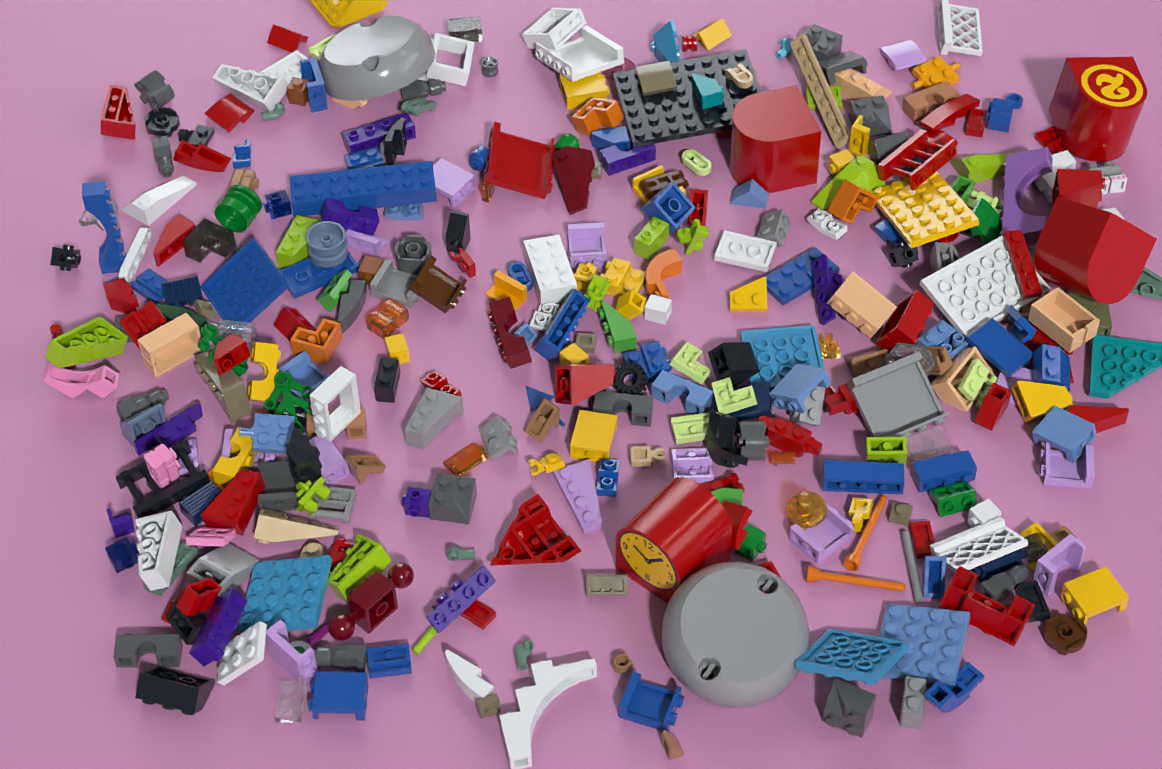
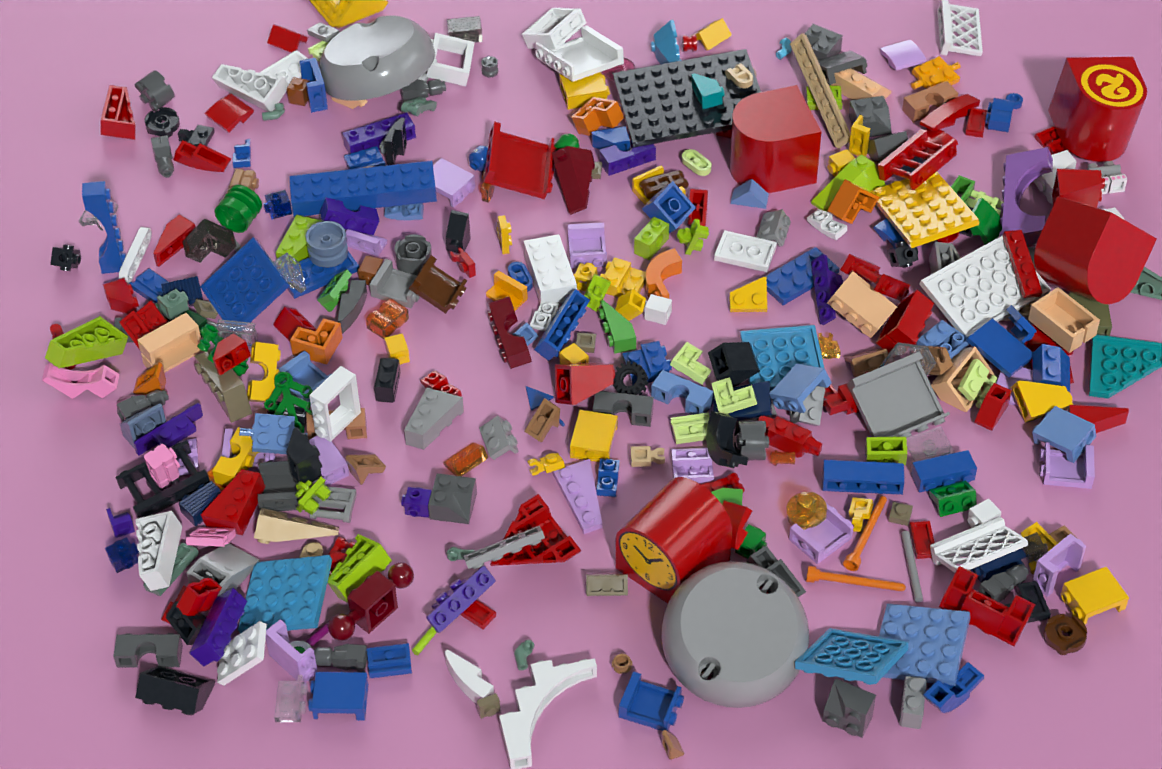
(151, 380): none -> orange slope
(155, 202): white wedge -> none
(173, 303): none -> sand green brick
(291, 271): none -> clear bracket
(322, 32): none -> light grey plate
(497, 550): none -> light grey plate
(503, 229): none -> yellow wing
(656, 78): dark tan slope -> none
(766, 559): none -> dark grey slope
(870, 273): none -> red fence
(934, 576): blue slope -> none
(980, 167): lime wedge -> none

